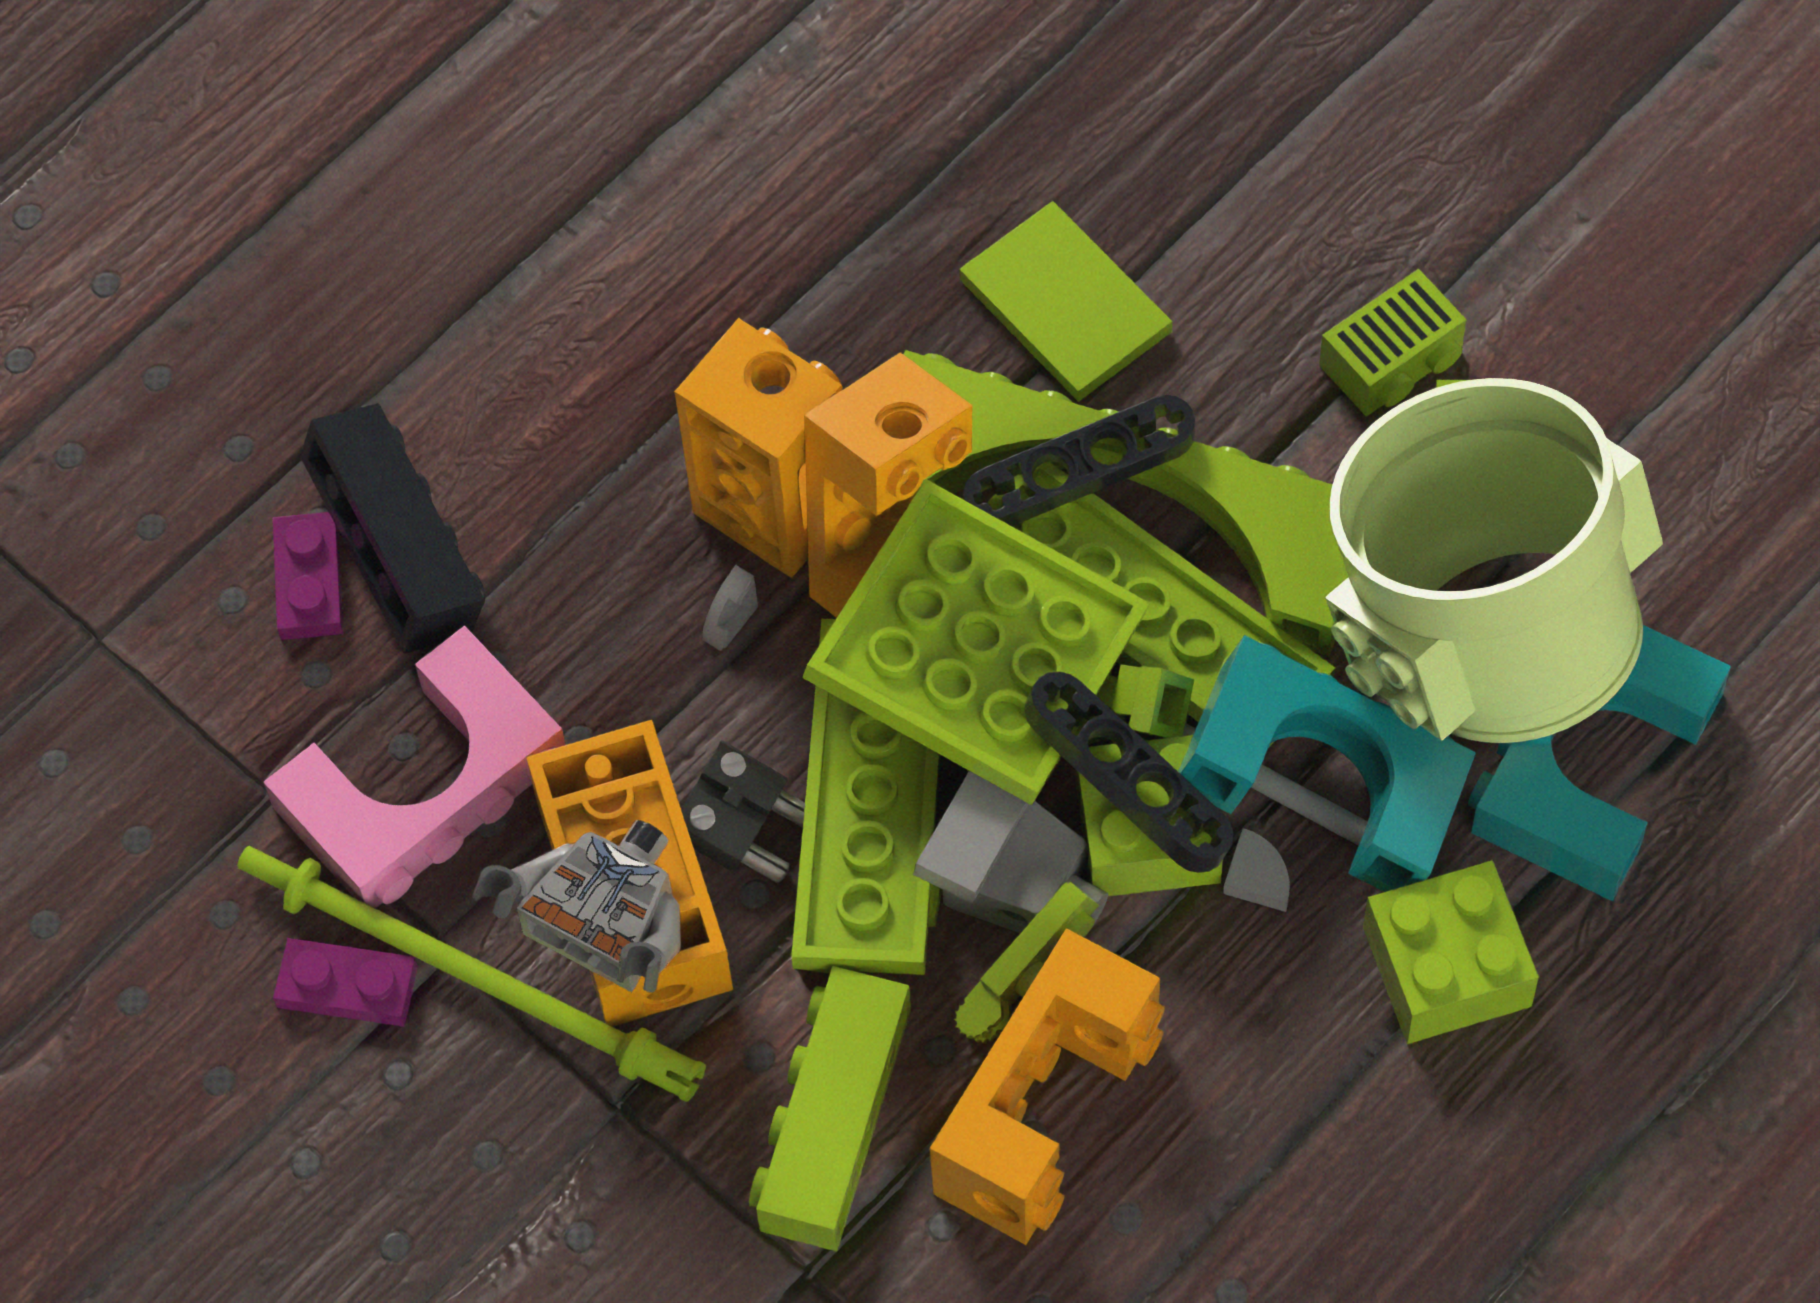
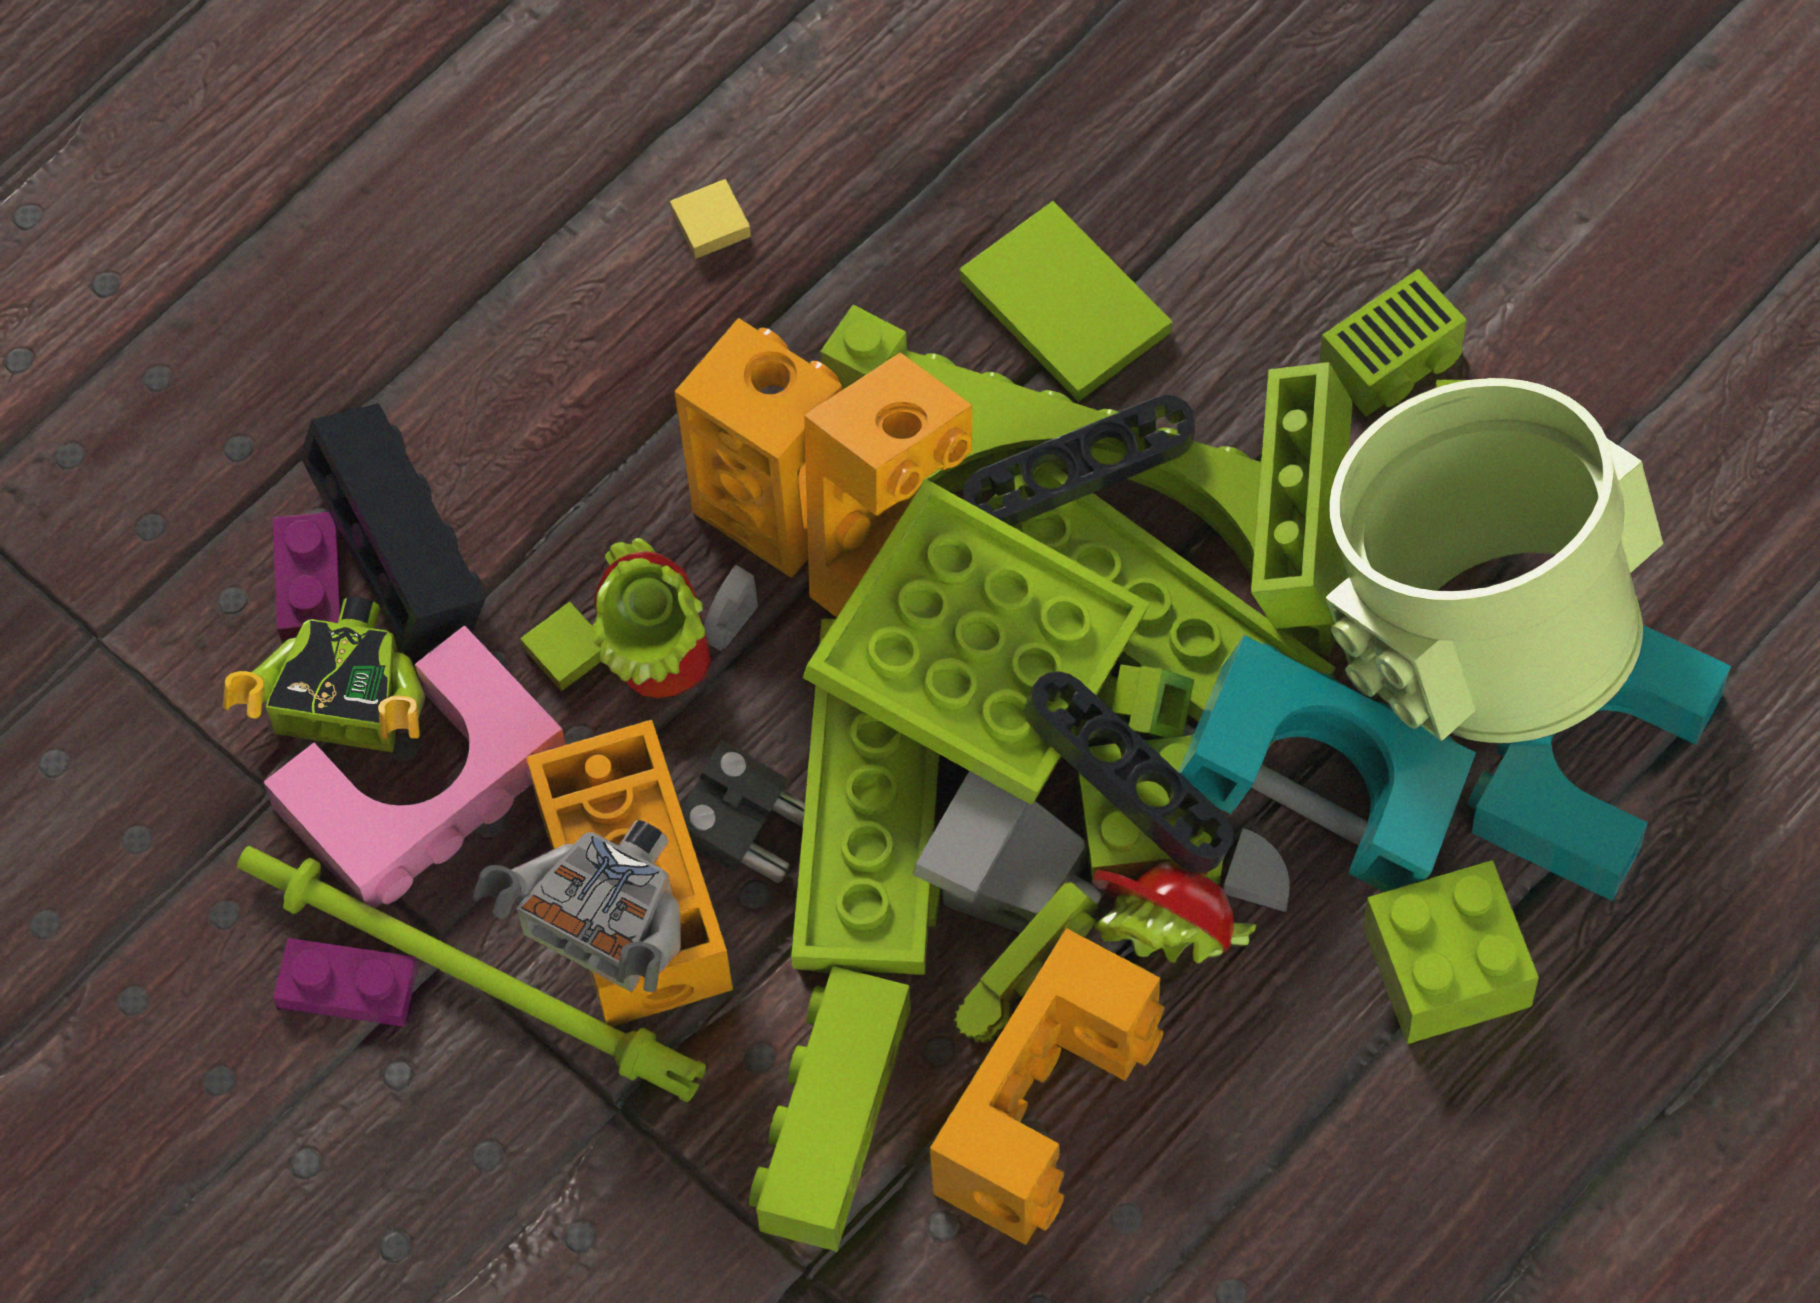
(335, 683): none -> torso
(563, 646): none -> lime tile
(650, 622): none -> lime hair
(710, 218): none -> light yellow tile
(861, 345): none -> lime brick
(1170, 912): none -> hair
(1301, 452): none -> lime brick

